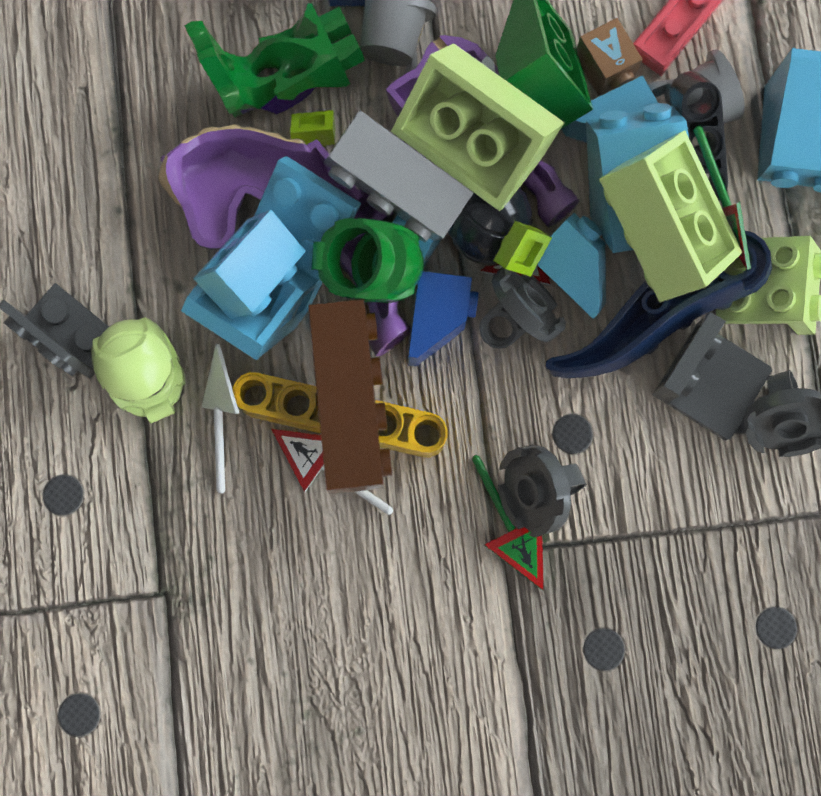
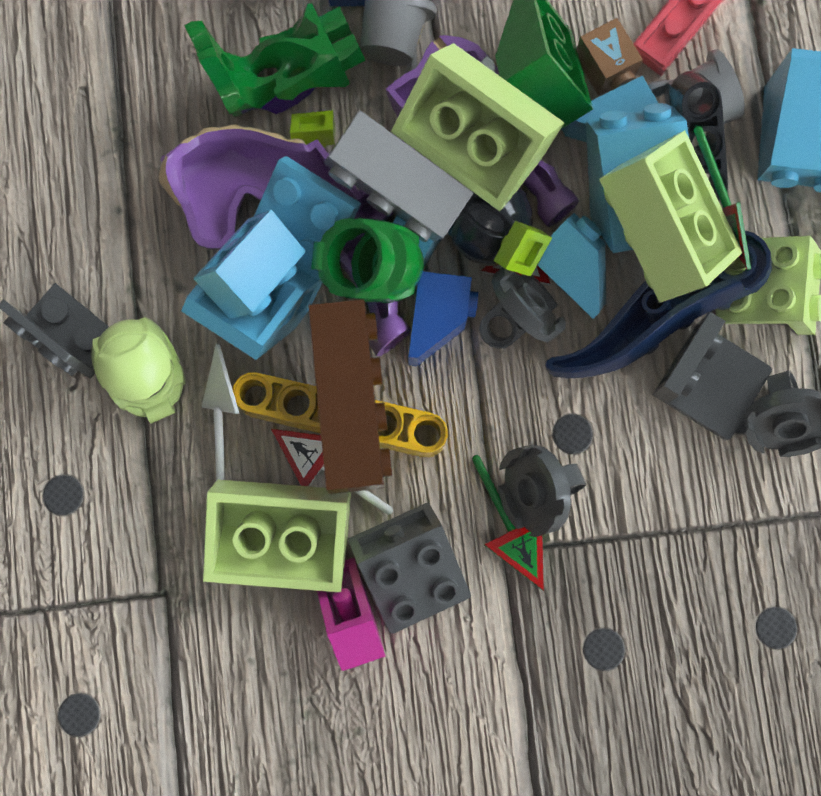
(275, 535): none -> yellowish green slope
(351, 621): none -> dark pink slope
(409, 567): none -> dark grey bracket

